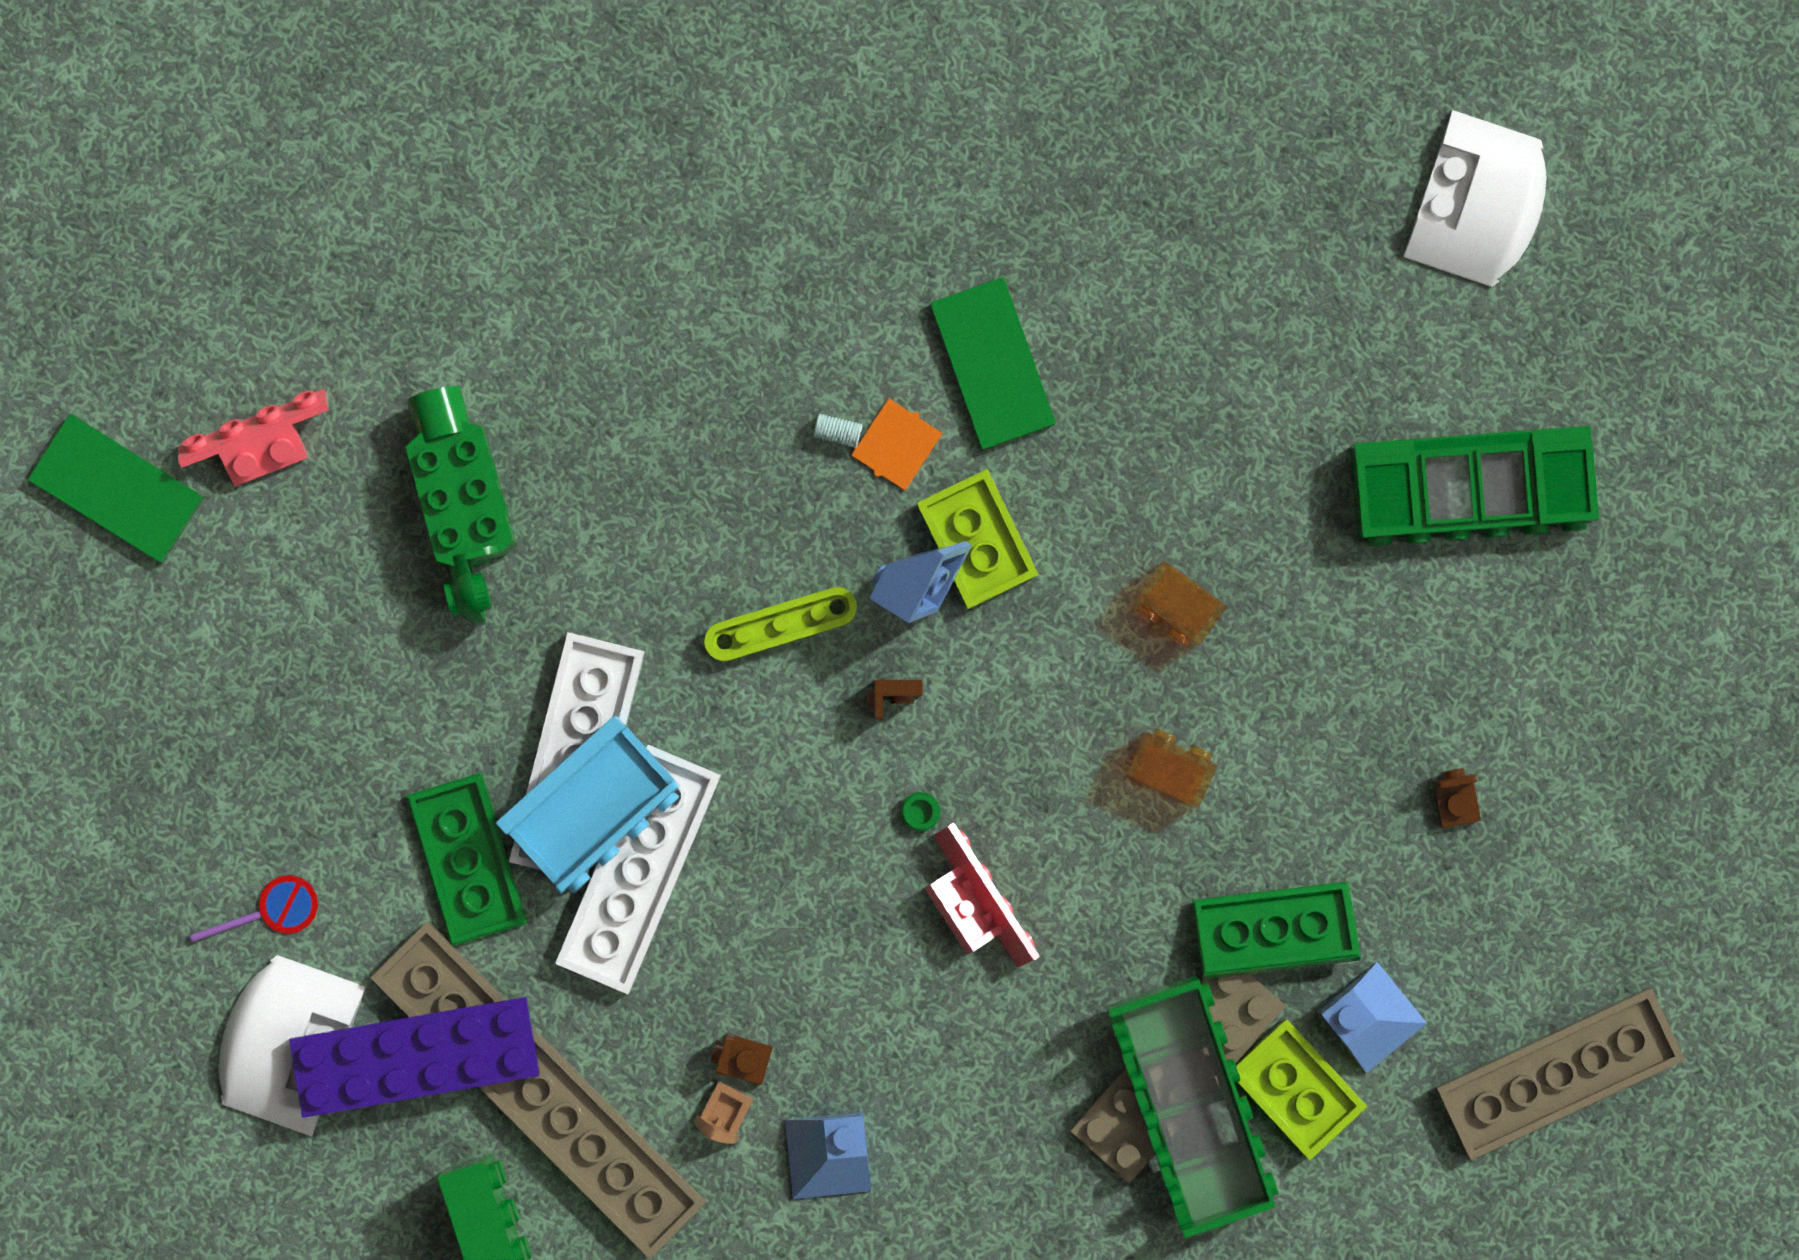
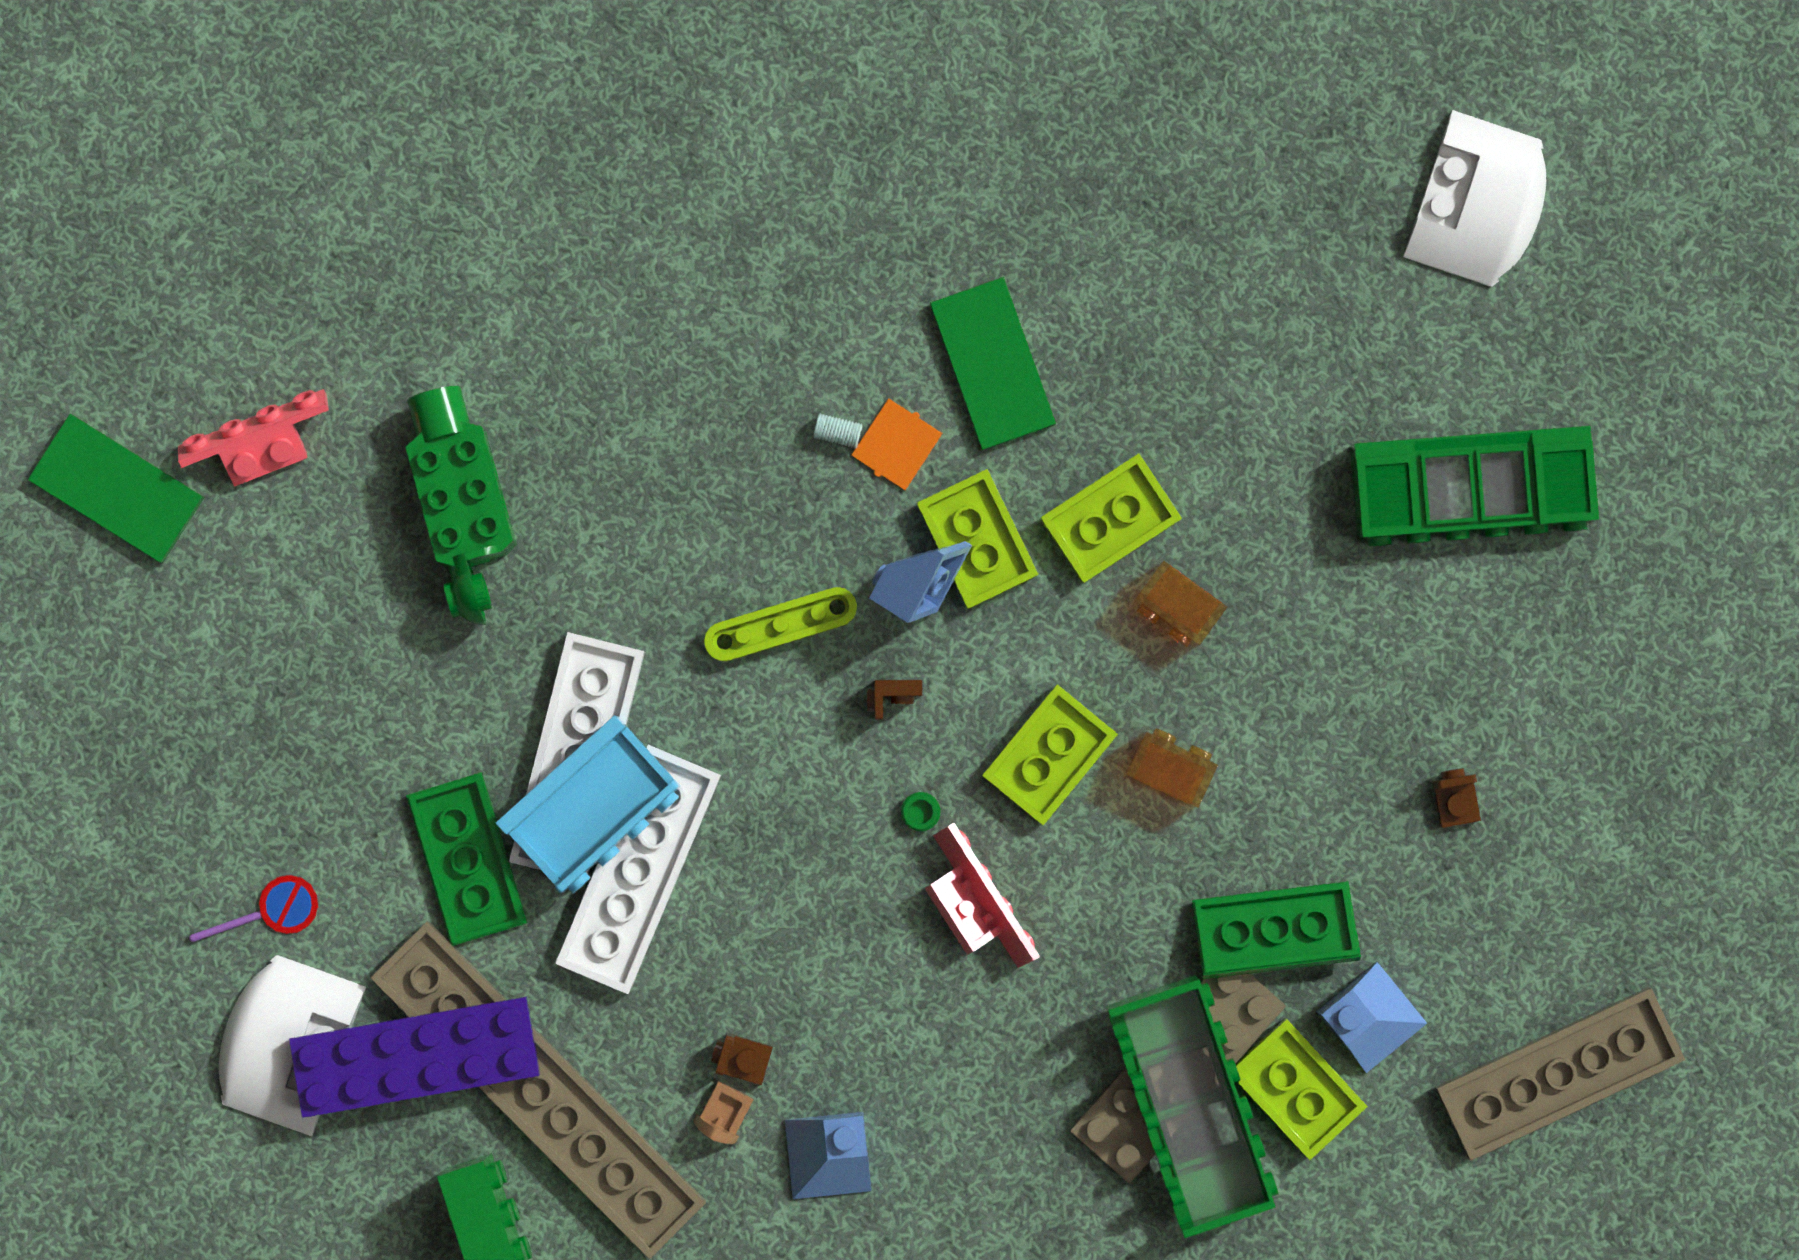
(1050, 754): none -> lime plate
(1110, 518): none -> lime plate

